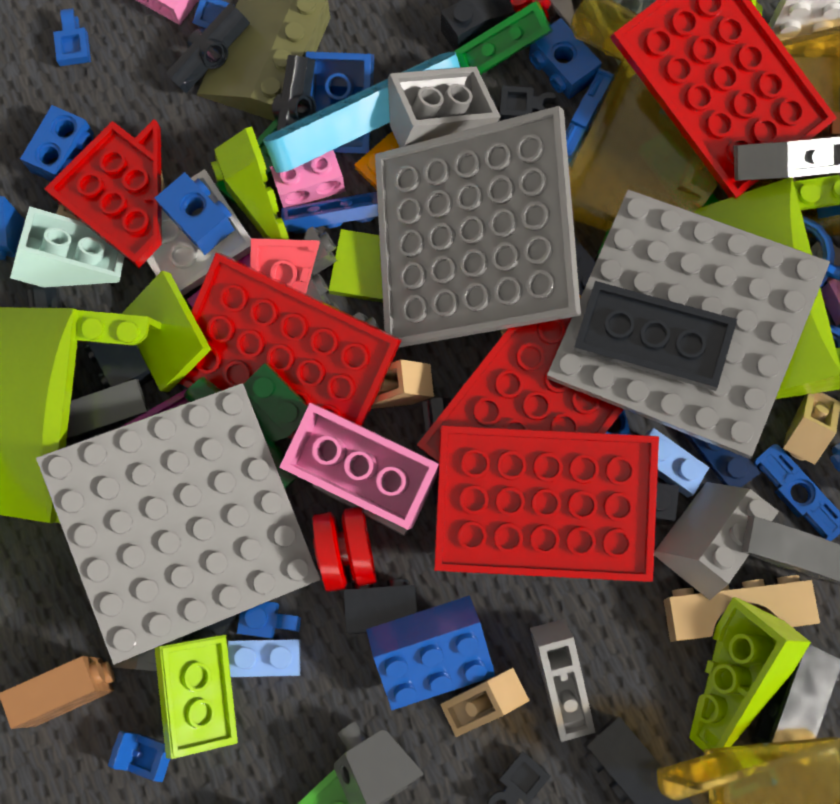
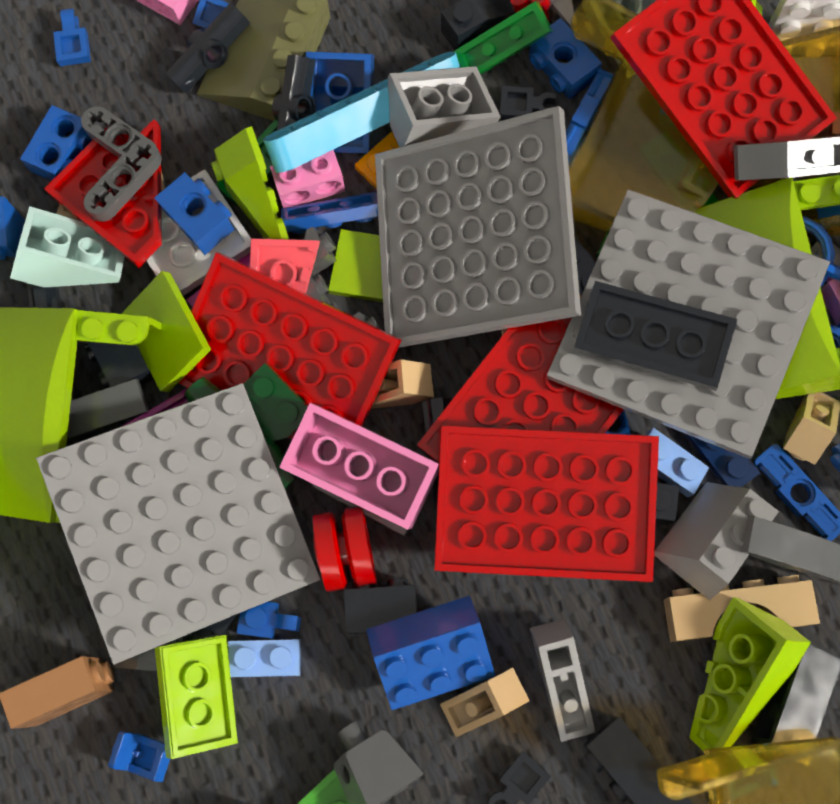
(127, 154): none -> dark grey beam

